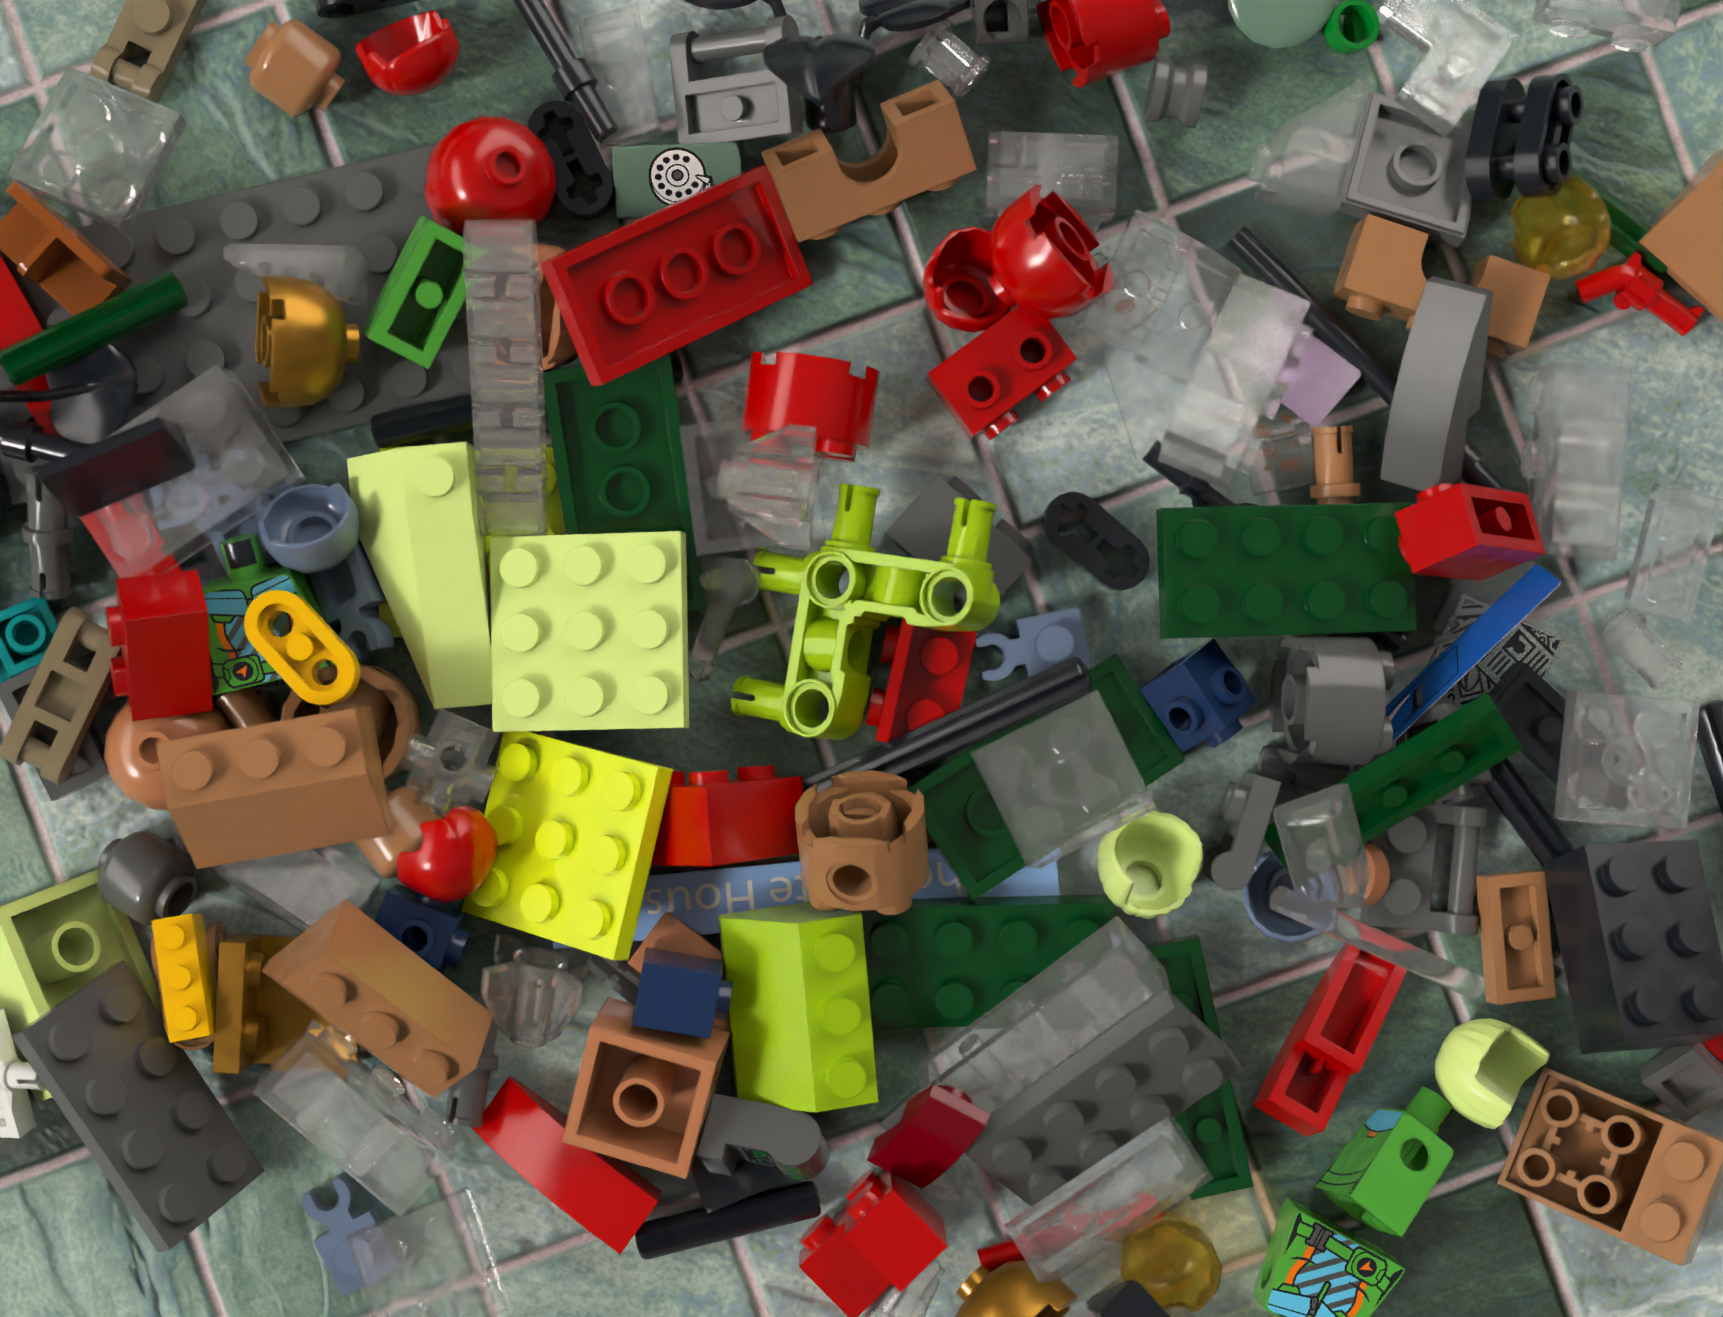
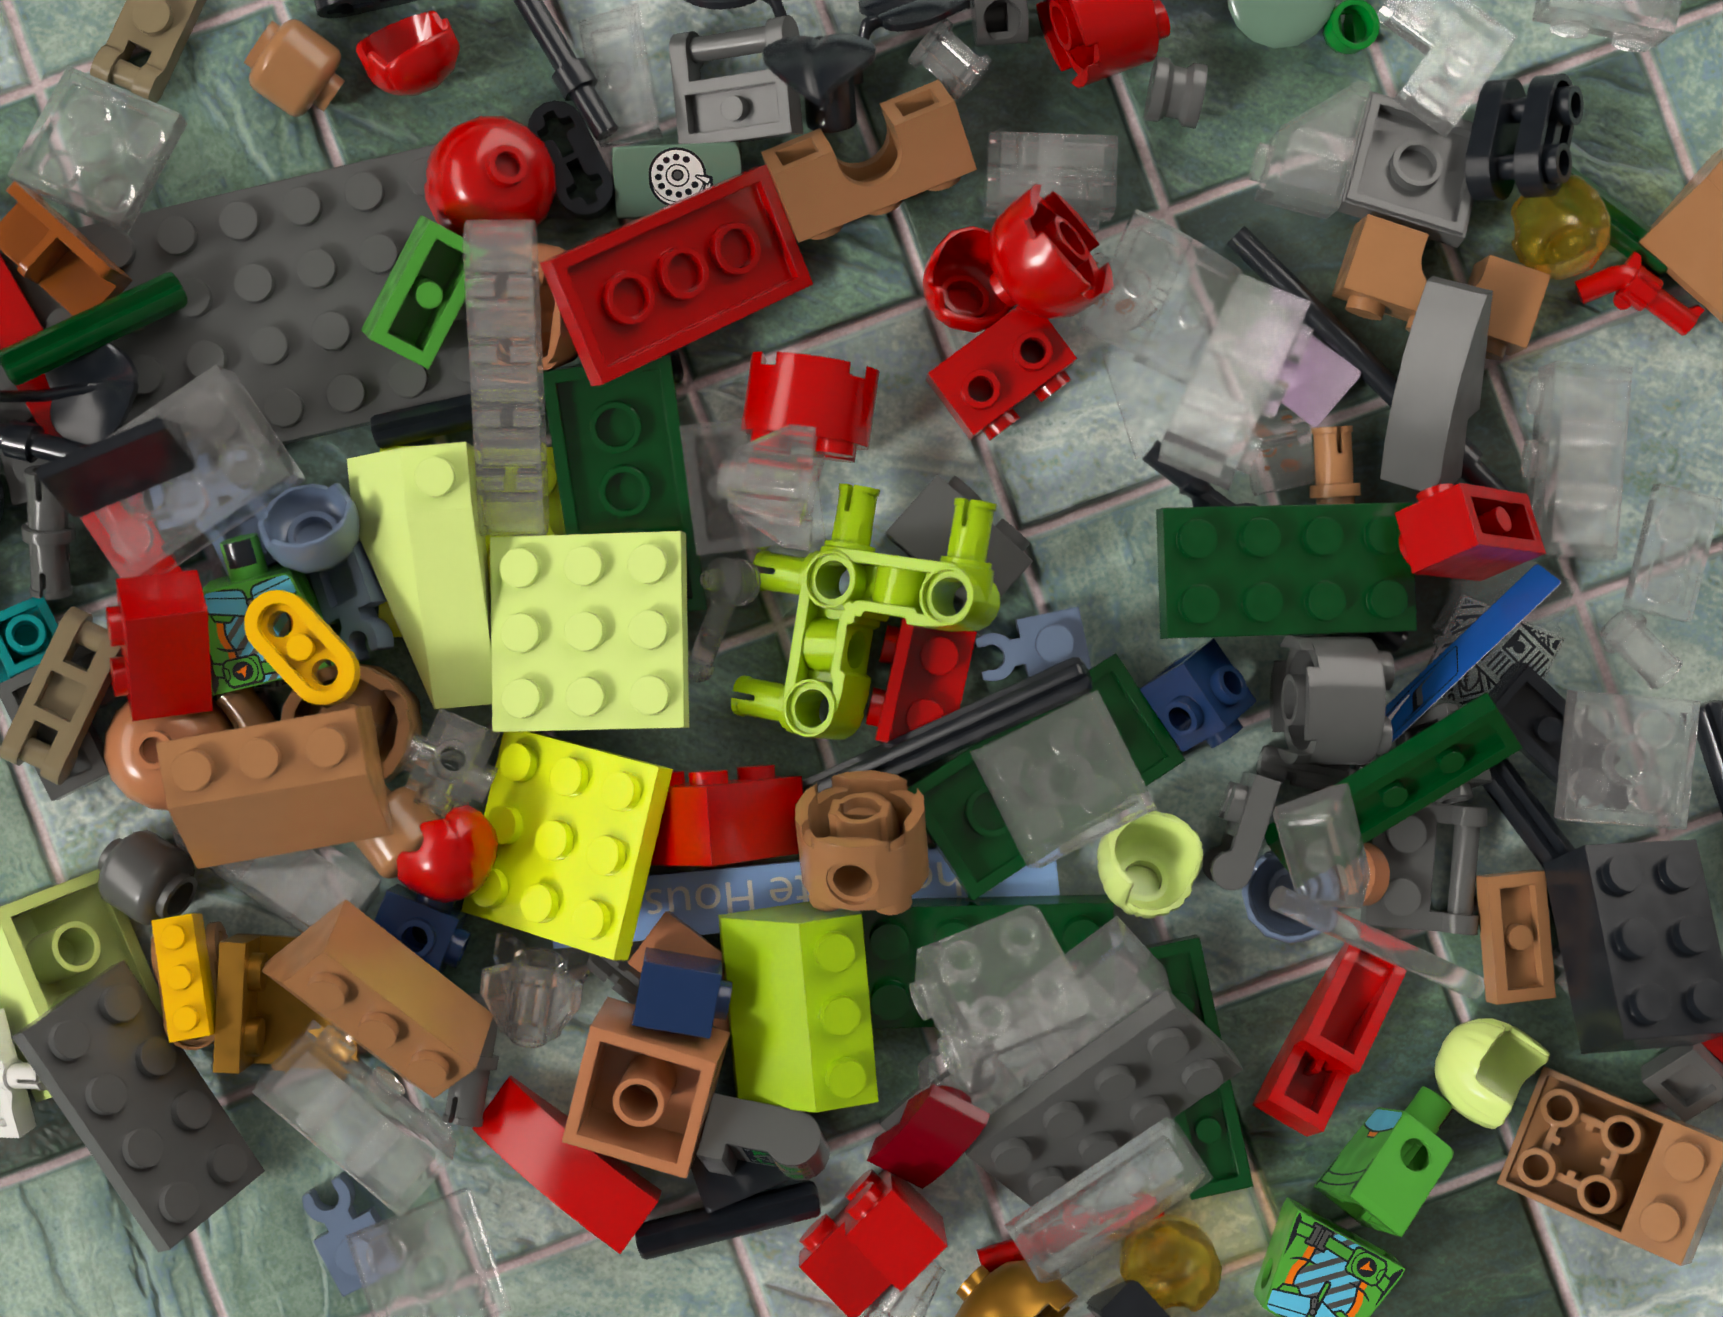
(301, 341): pearl gold cylinder -> none
(333, 267): clear slope -> none
(996, 991): none -> clear bracket
(1106, 530): black beam -> none

